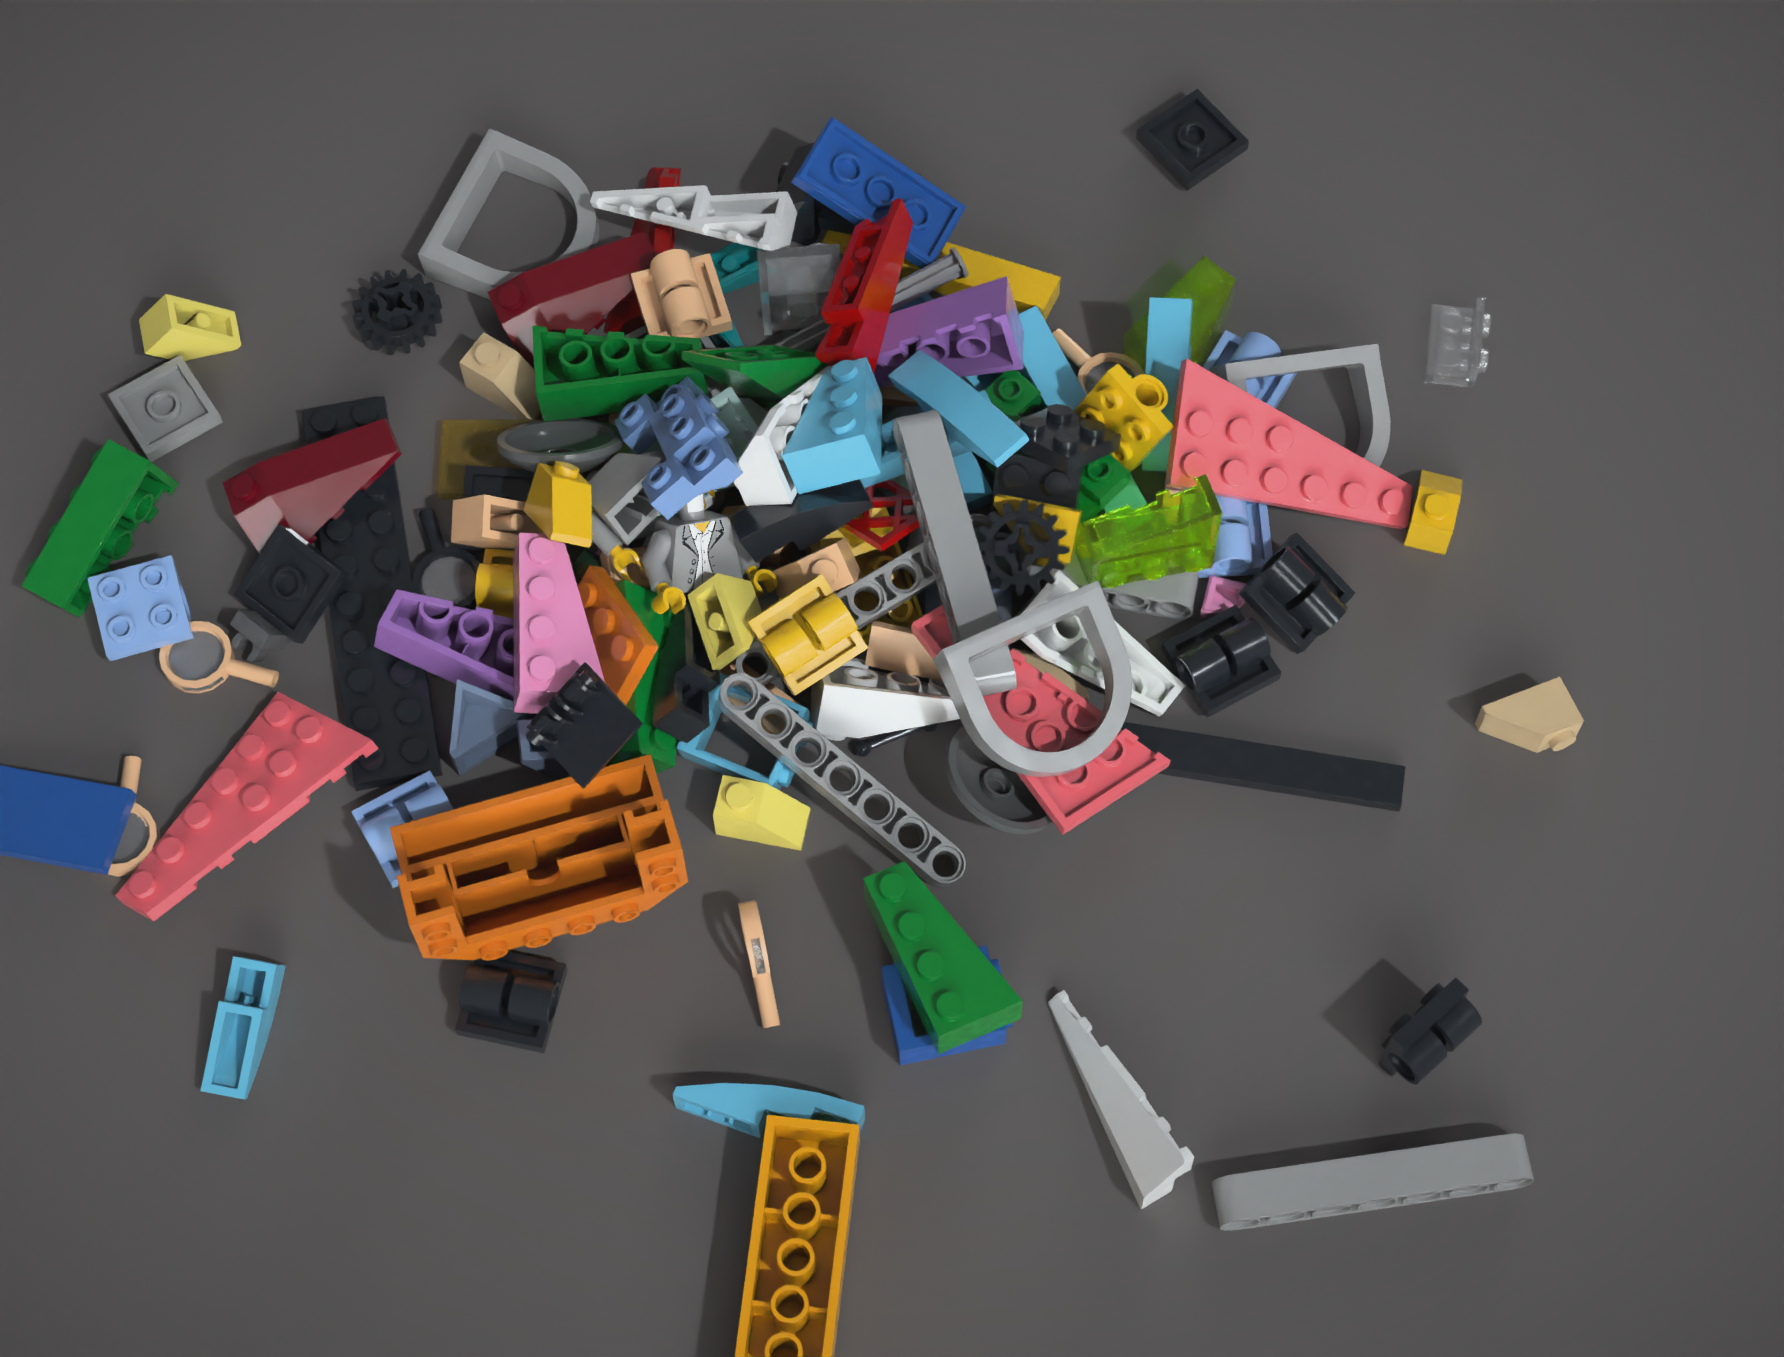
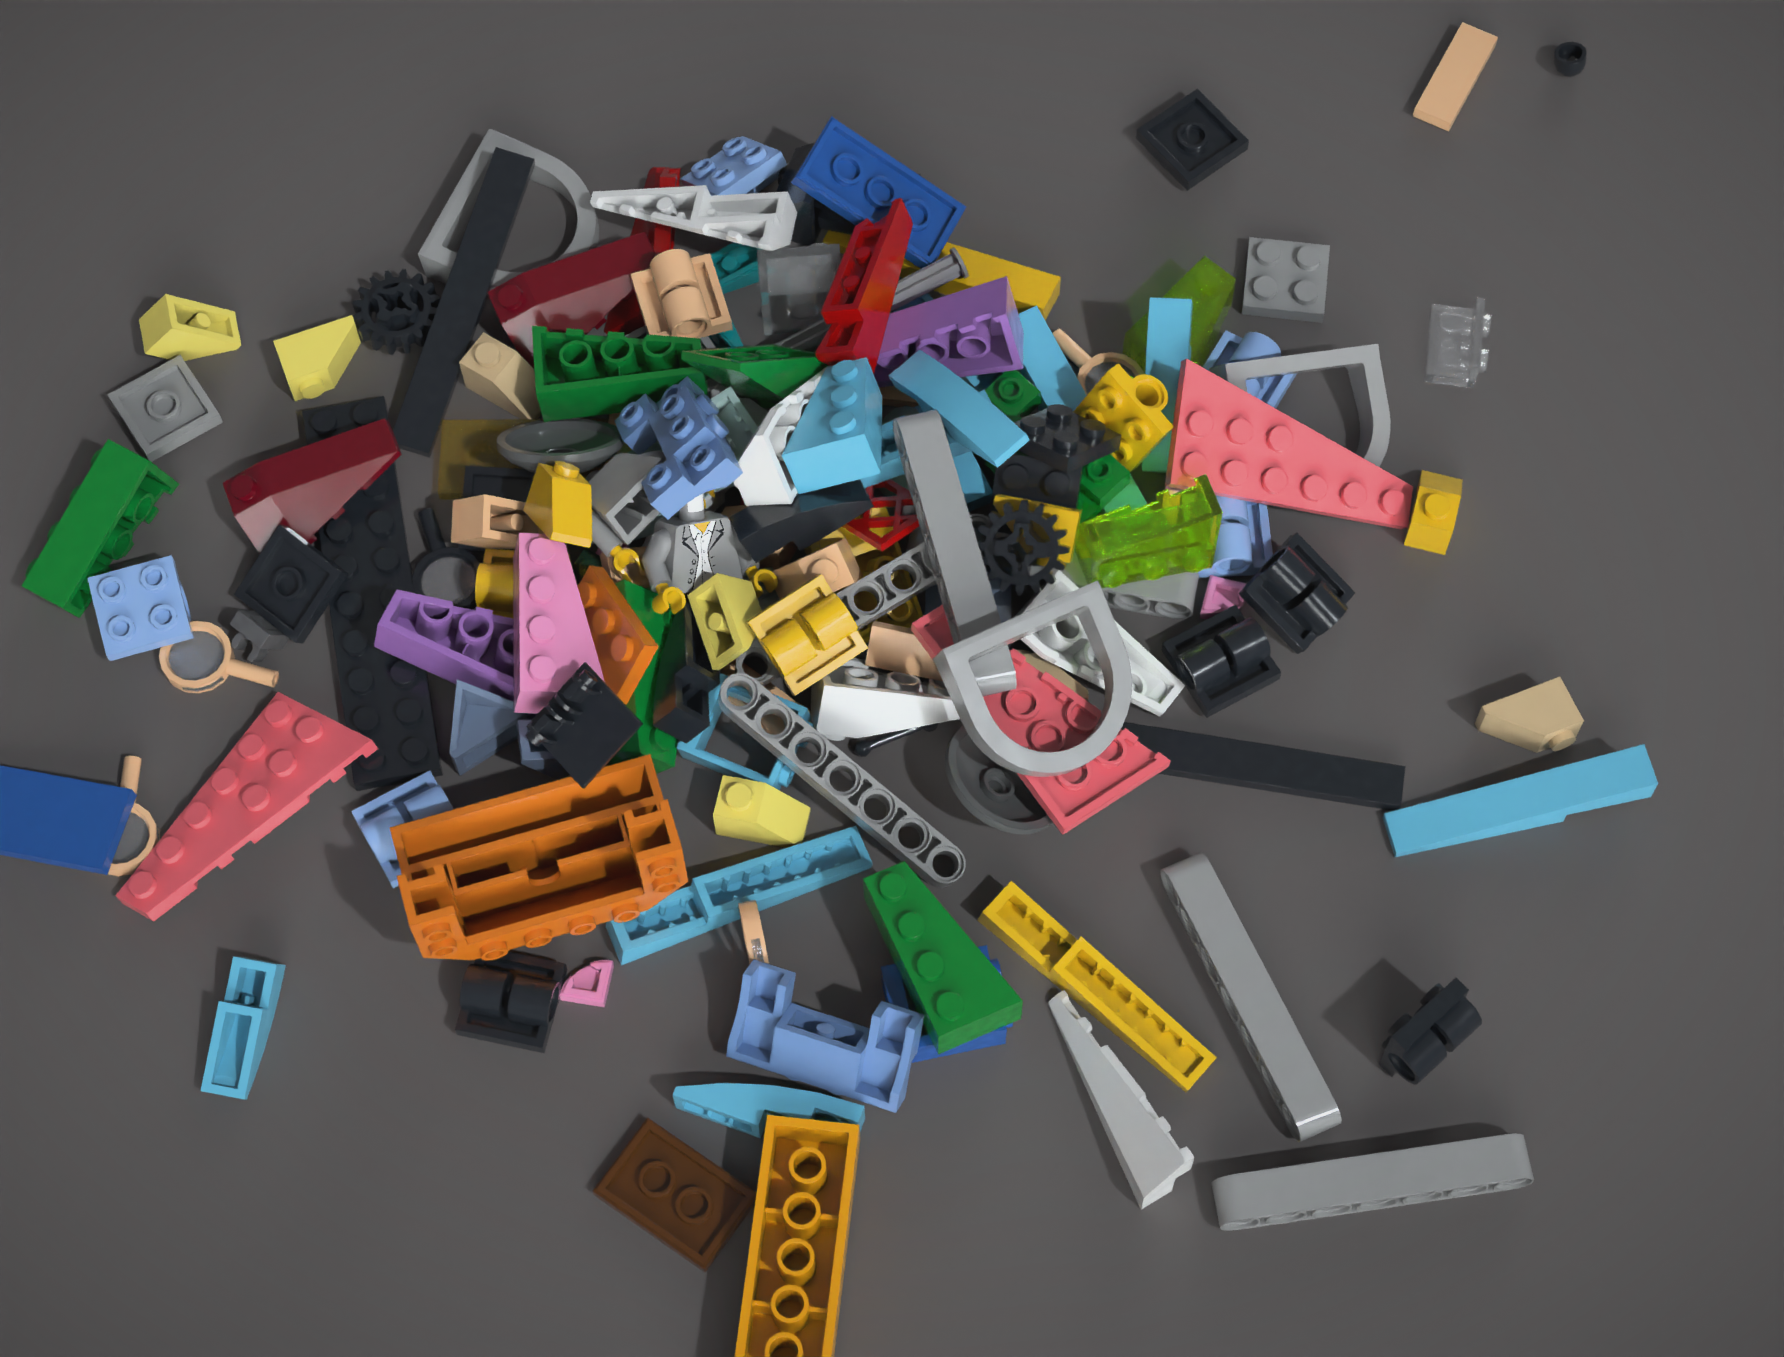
(317, 356): none -> light yellow slope
(462, 301): none -> black tile
(589, 984): none -> bright pink tile
(676, 1194): none -> reddish brown tile
(715, 896): none -> medium azure slope
(738, 169): none -> light blue plate
(821, 1048): none -> medium blue bracket
(1096, 986): none -> yellow slope
(1250, 997): none -> light grey beam
(1285, 280): none -> light grey plate
(1455, 76): none -> light nougat tile
(1522, 802): none -> medium azure slope
(1565, 58): none -> black hinge

